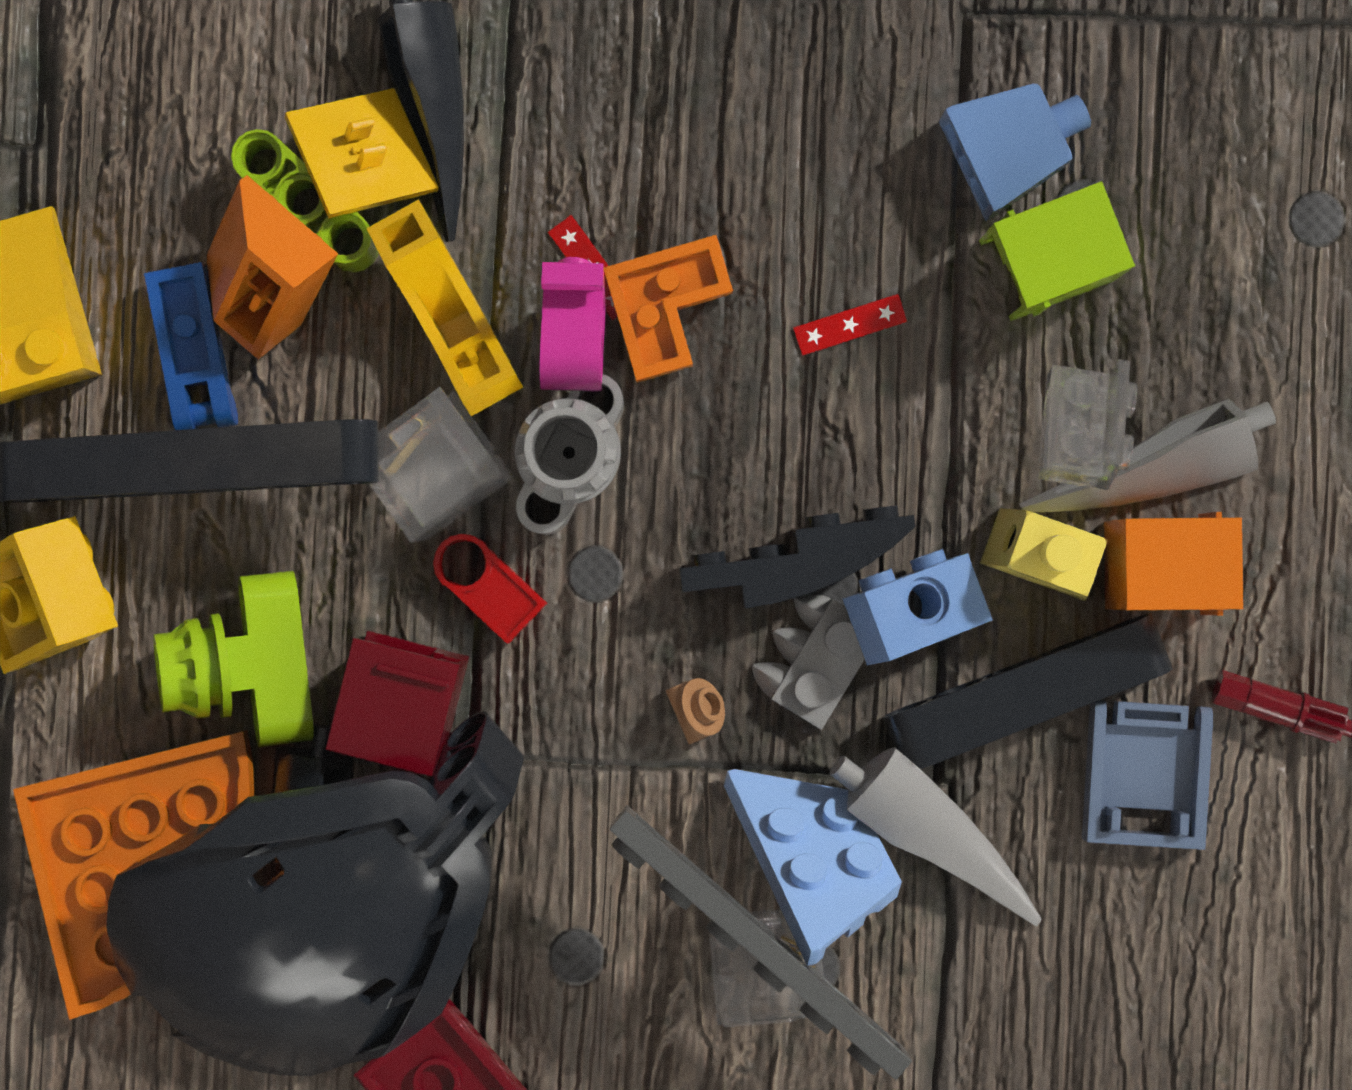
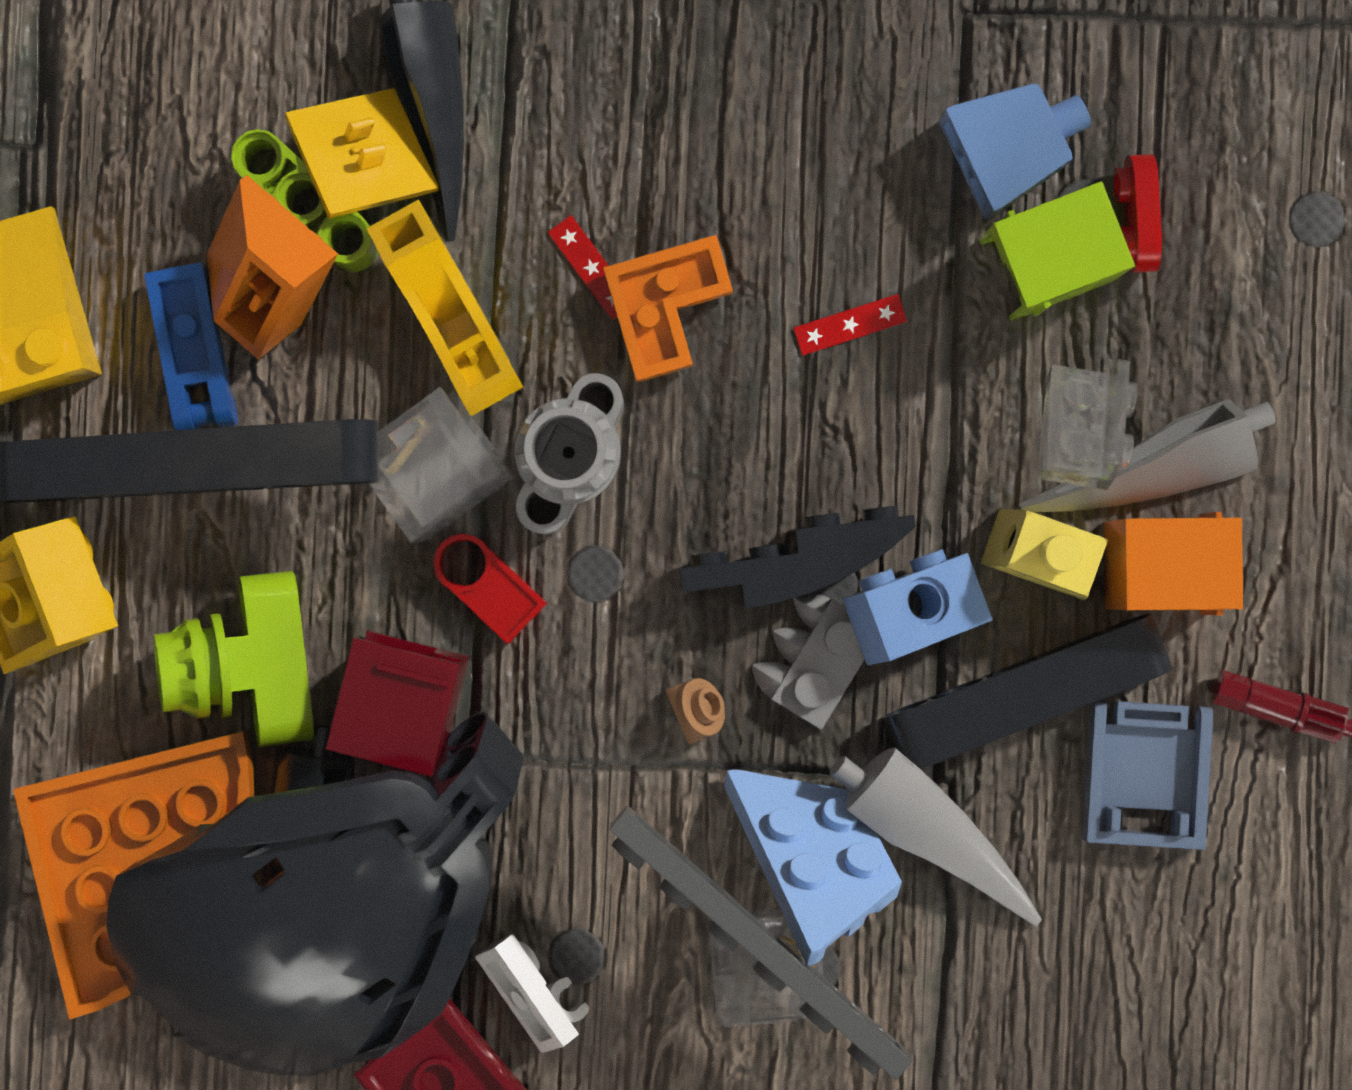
(537, 1007): none -> white plate
(572, 325): dark pink pin -> none
(1139, 191): none -> red plate

